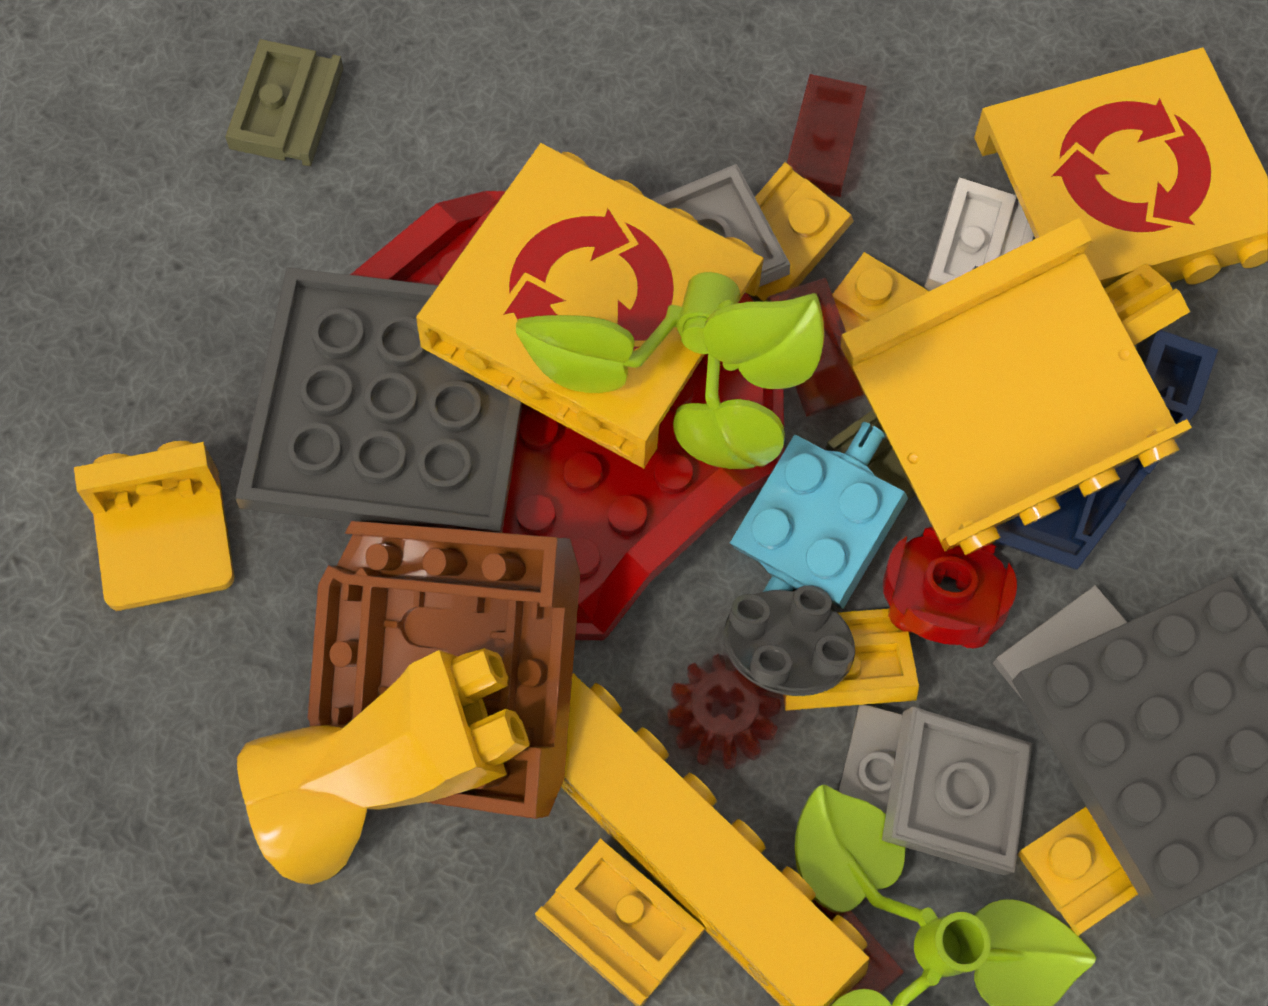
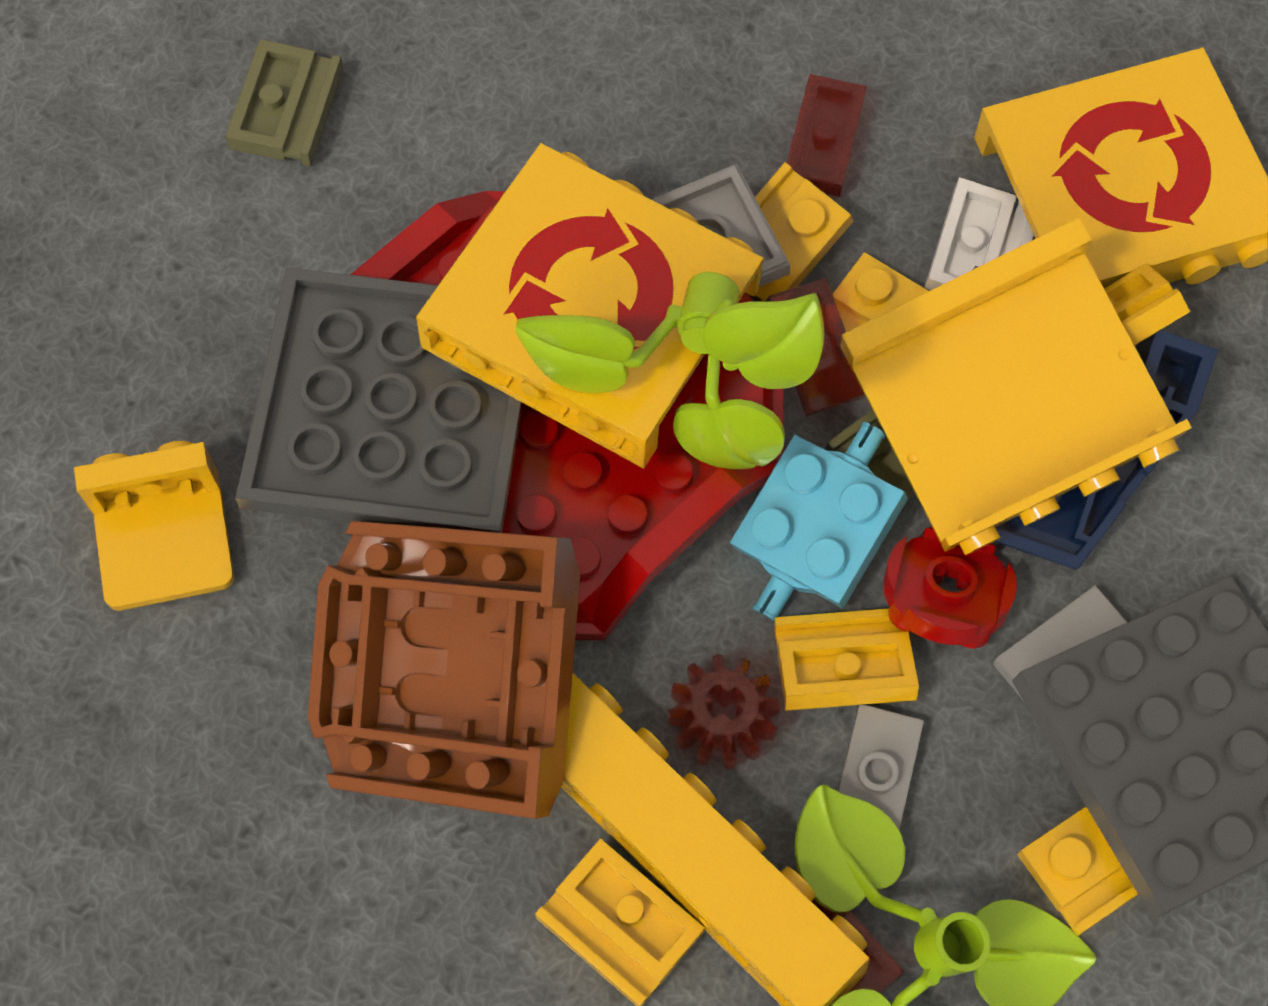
(406, 748): yellow hips -> none
(789, 641): dark grey dish -> none
(957, 791): light grey tile -> none

